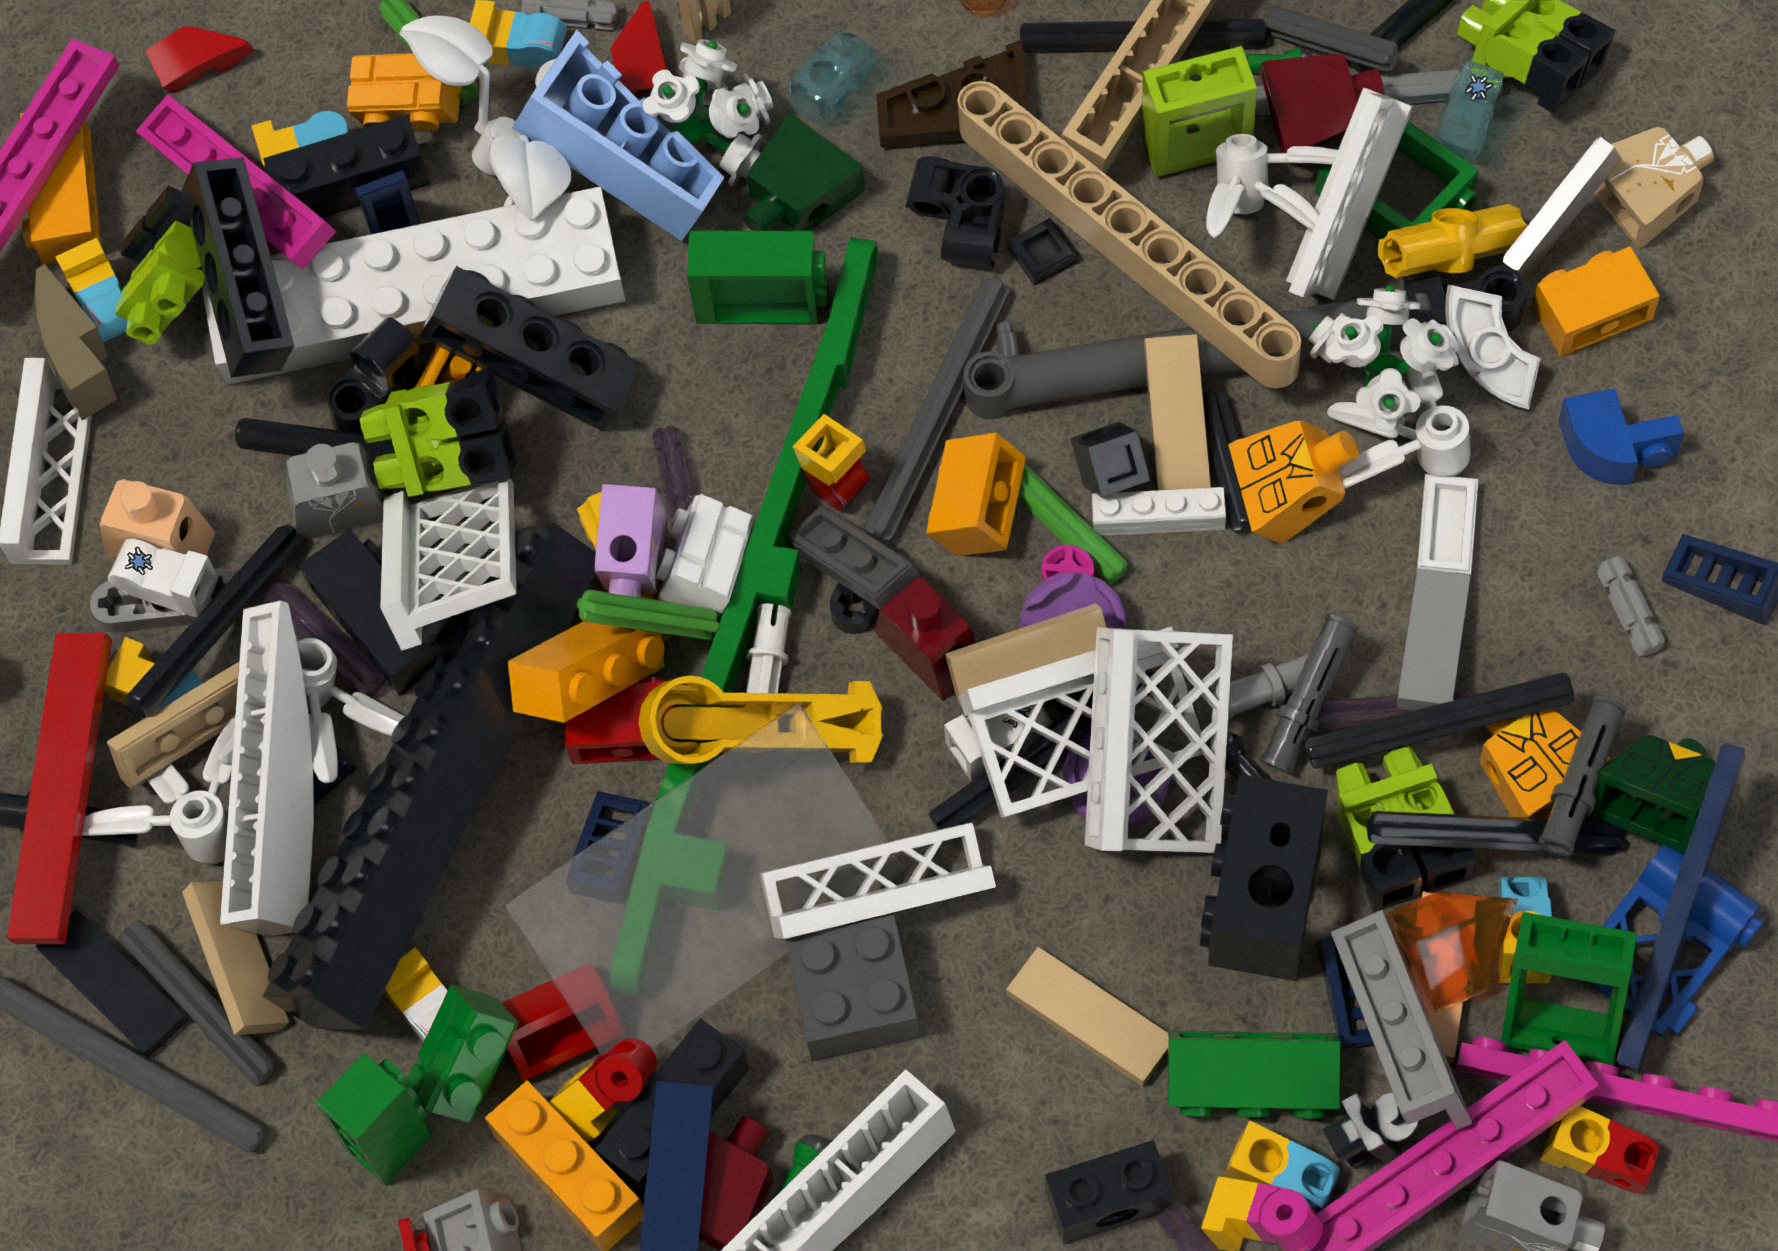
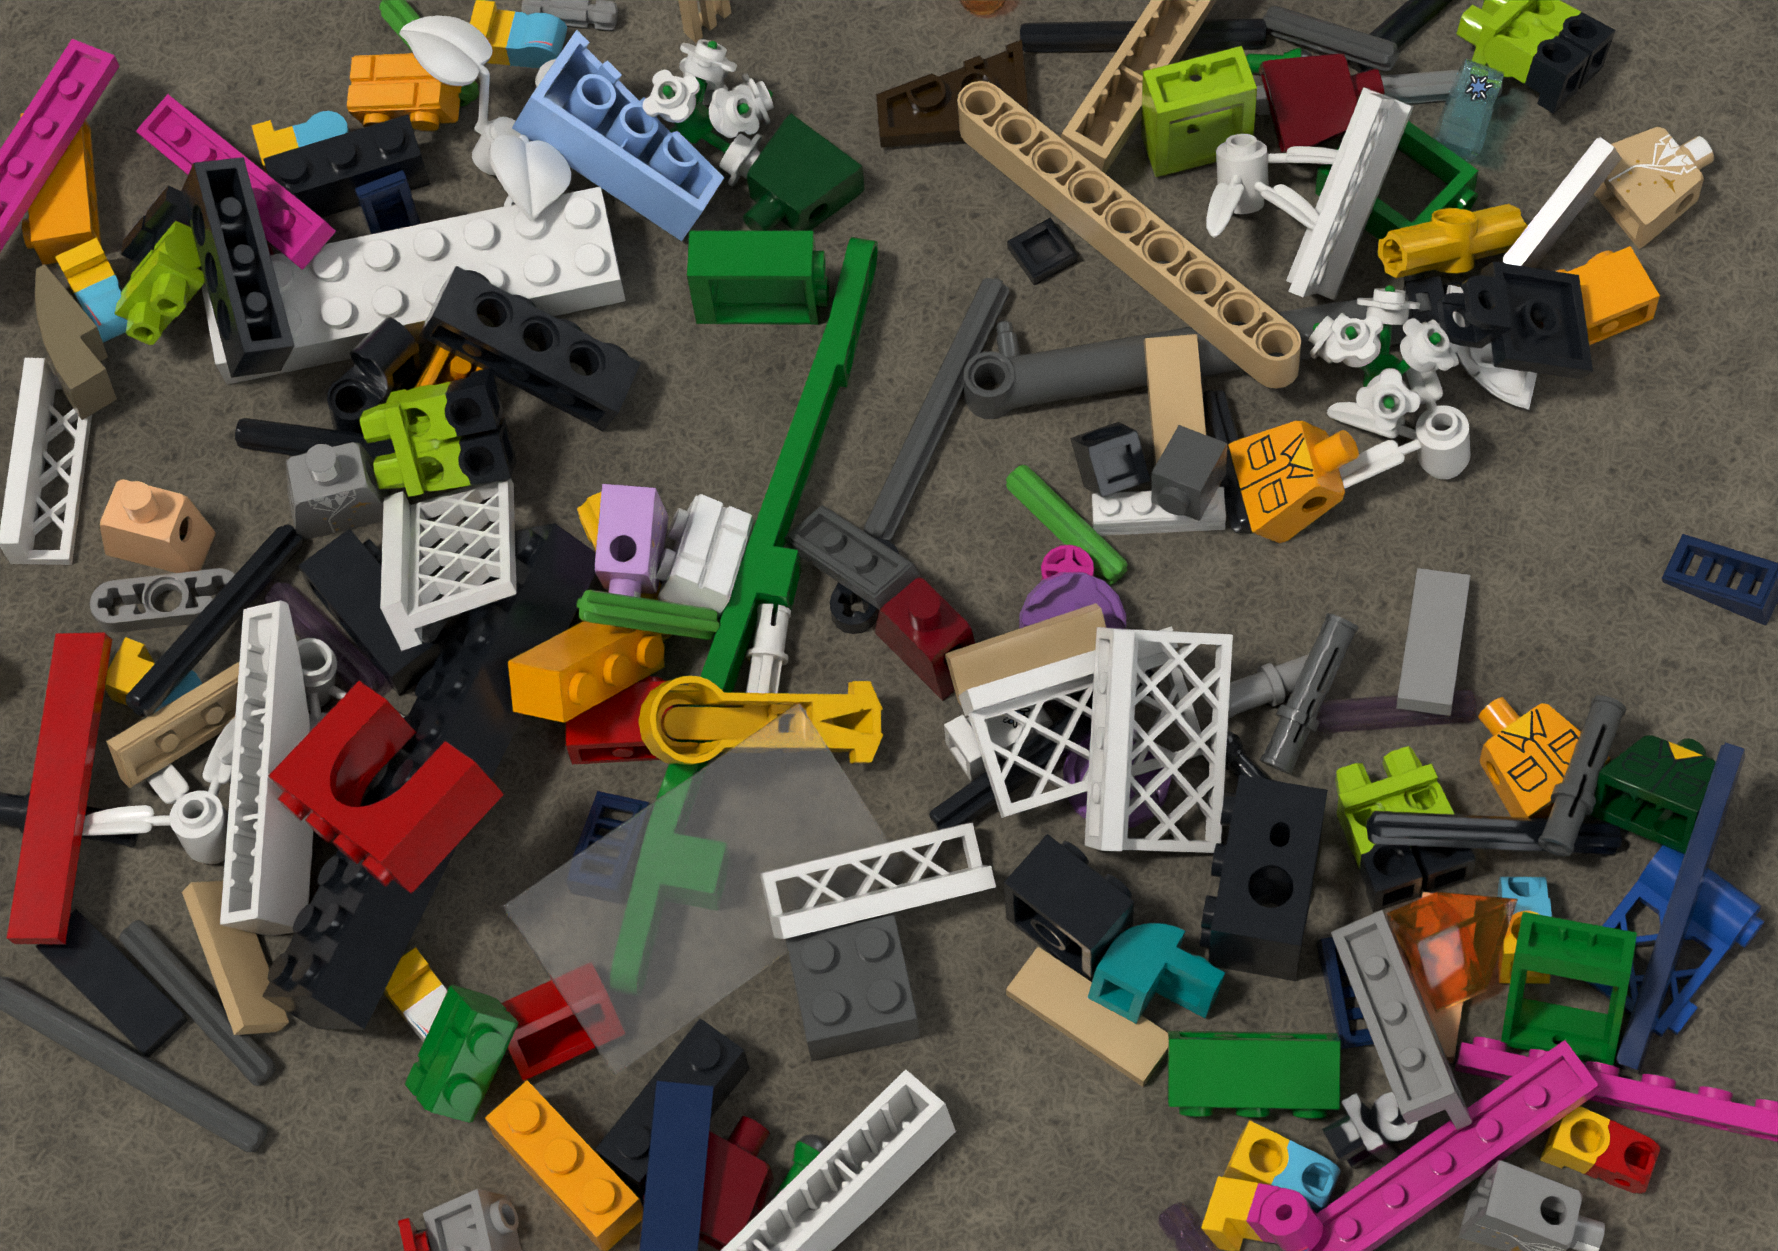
(164, 576): white leg -> none
(193, 51): red slope -> none
(376, 1116): green brick -> none
(408, 830): none -> red arch
(612, 1077): red leg -> none
(638, 51): red slope -> none
(673, 469): clear purple axle -> none
(831, 77): clear light blue leg -> none
(835, 468): yellow leg -> none
(946, 192): black piece -> none
(976, 494): light orange brick -> none
(1067, 905): none -> black brick
(1108, 1192): black brick -> none
(1151, 962): none -> teal brick
(1188, 473): none -> dark grey brick
(1439, 720): black axle -> none
(1447, 524): white tile -> none
(1499, 313): none -> black plate
(1607, 446): blue brick -> none
(1630, 606): light grey axle -> none

